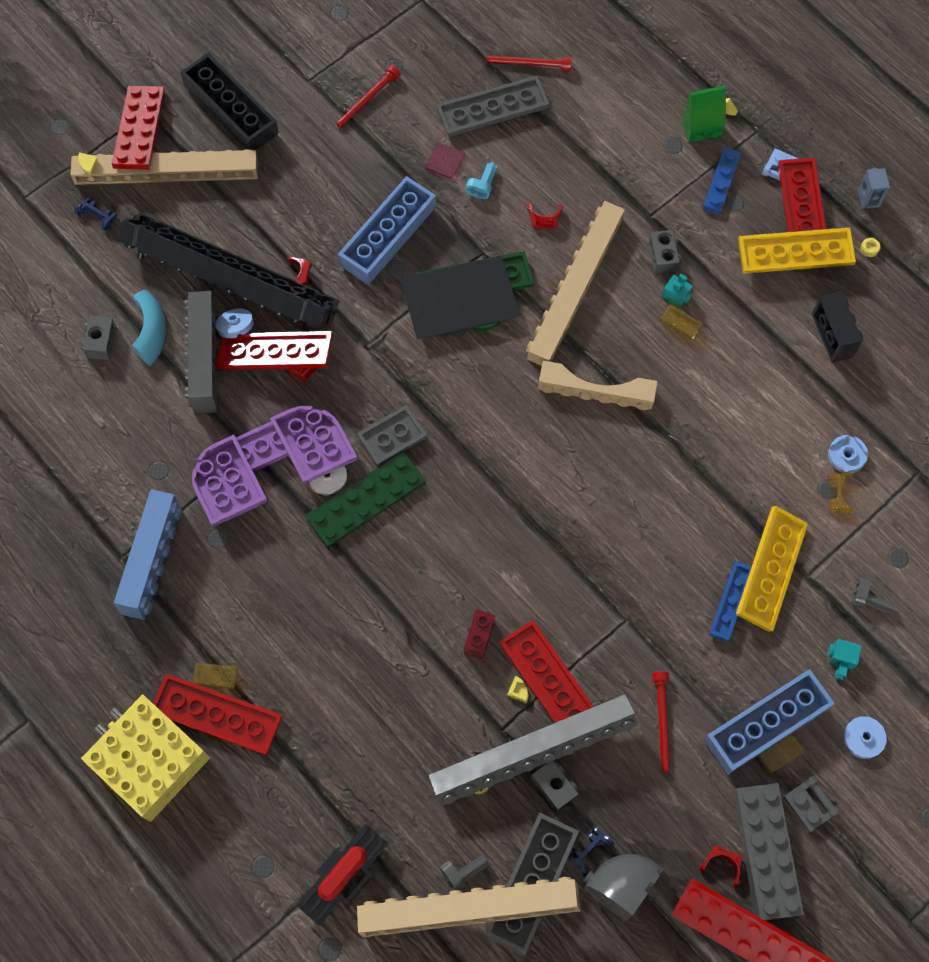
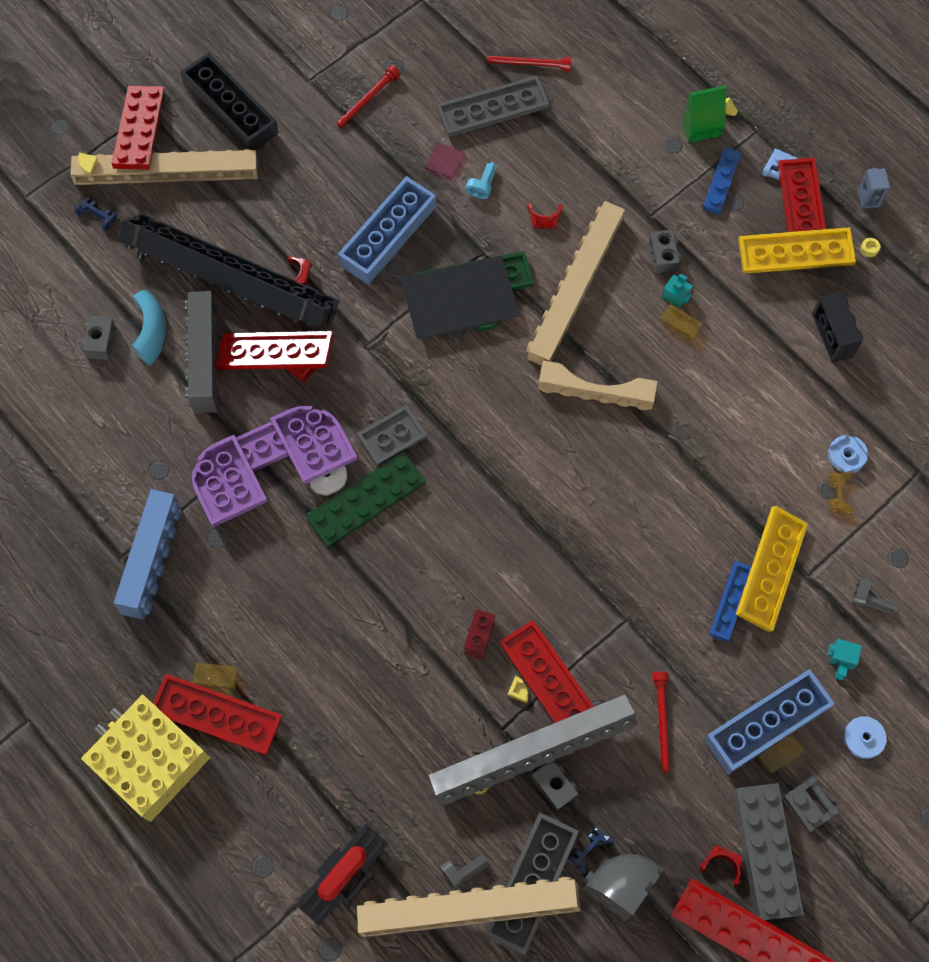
(234, 323): light blue plate -> none

